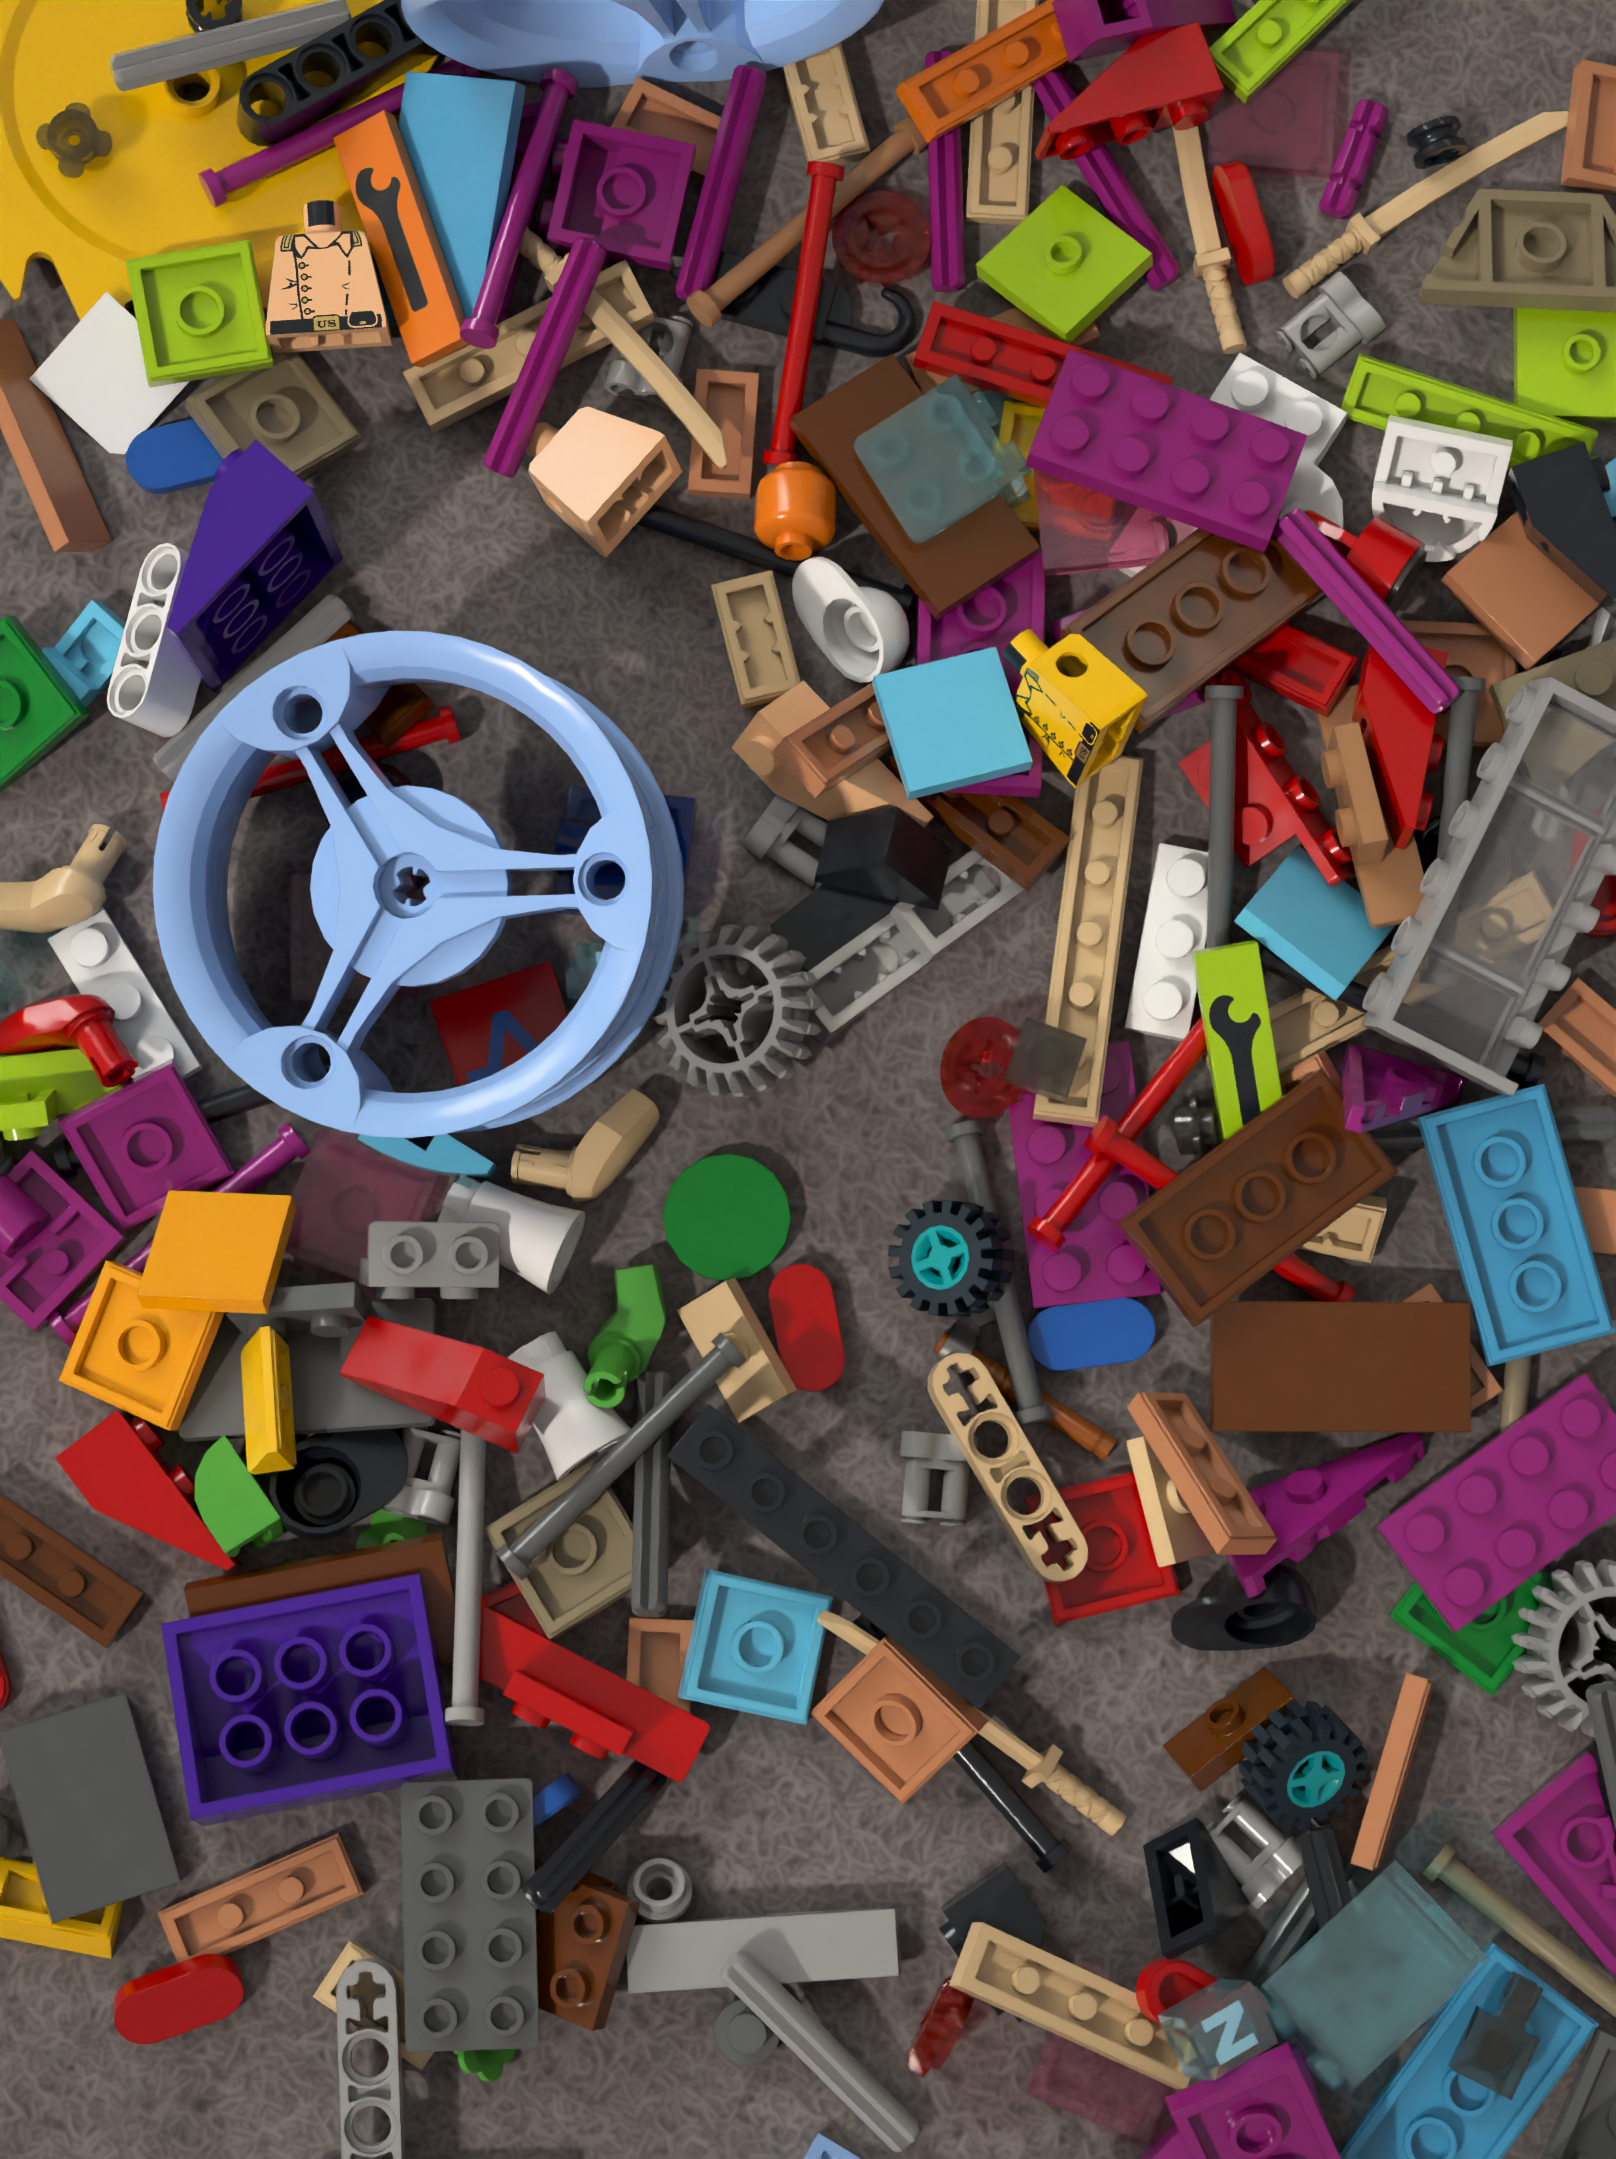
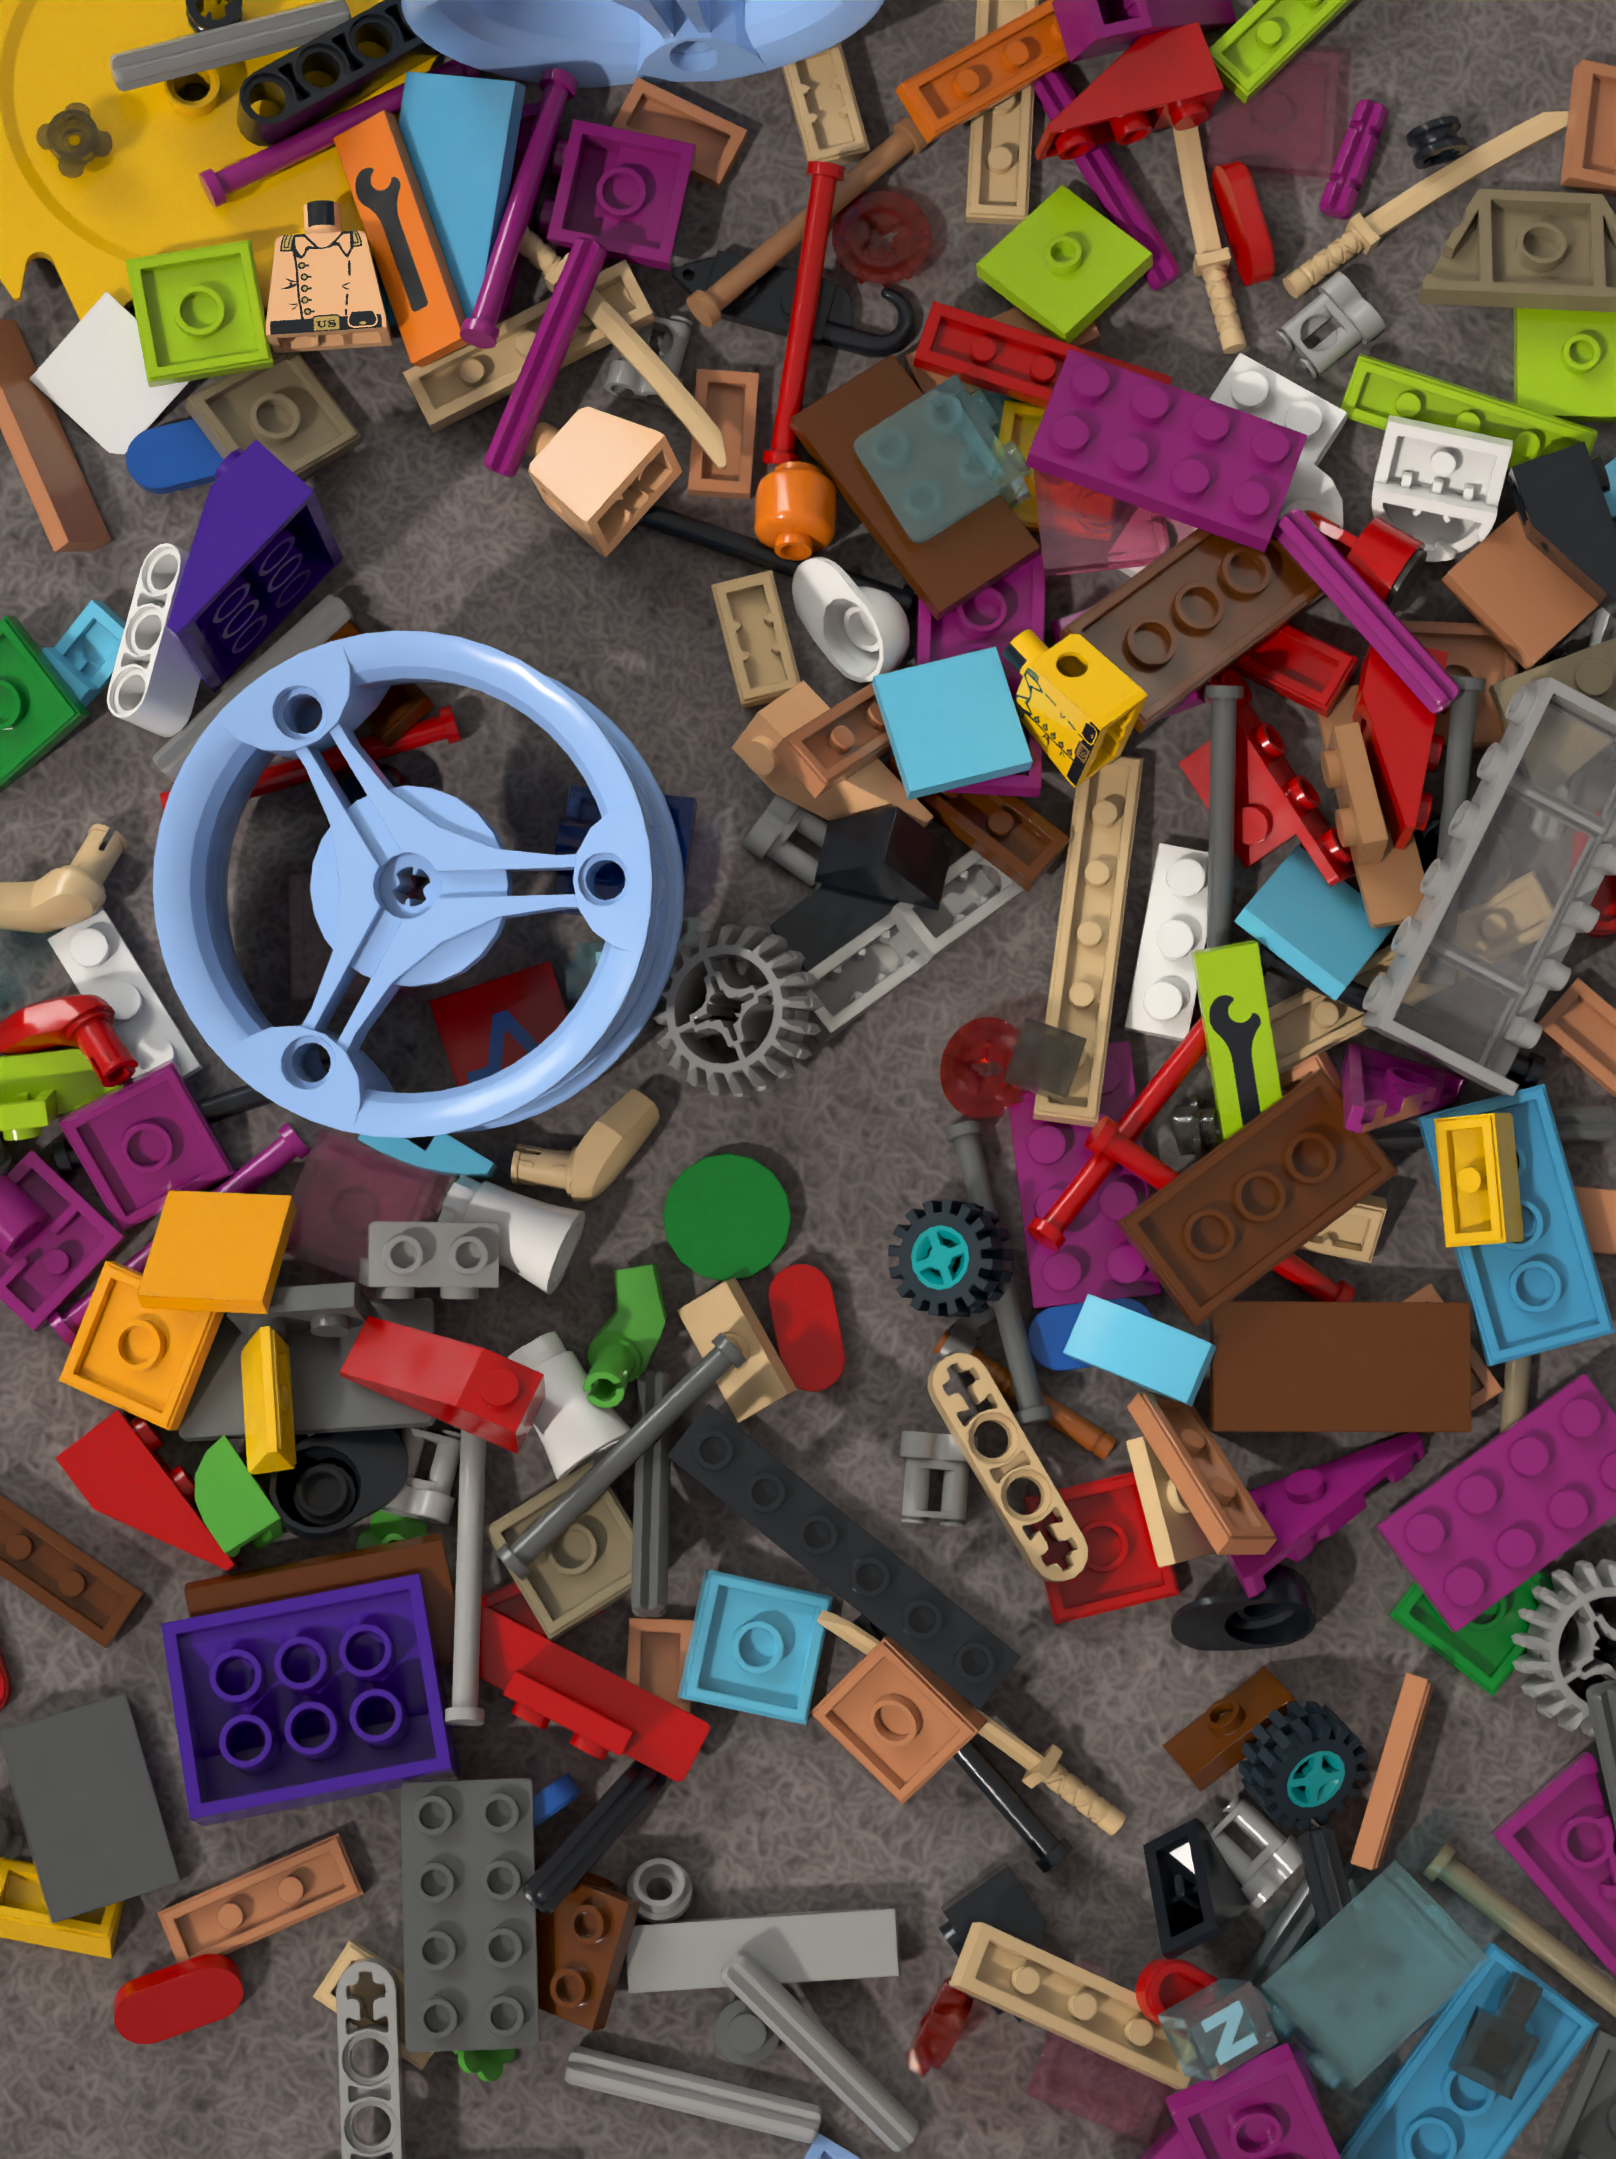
(693, 2094): none -> light grey axle
(721, 181): magenta axle -> none
(946, 205): magenta axle -> none
(1140, 1349): none -> medium azure slope
(1479, 1179): none -> yellow slope

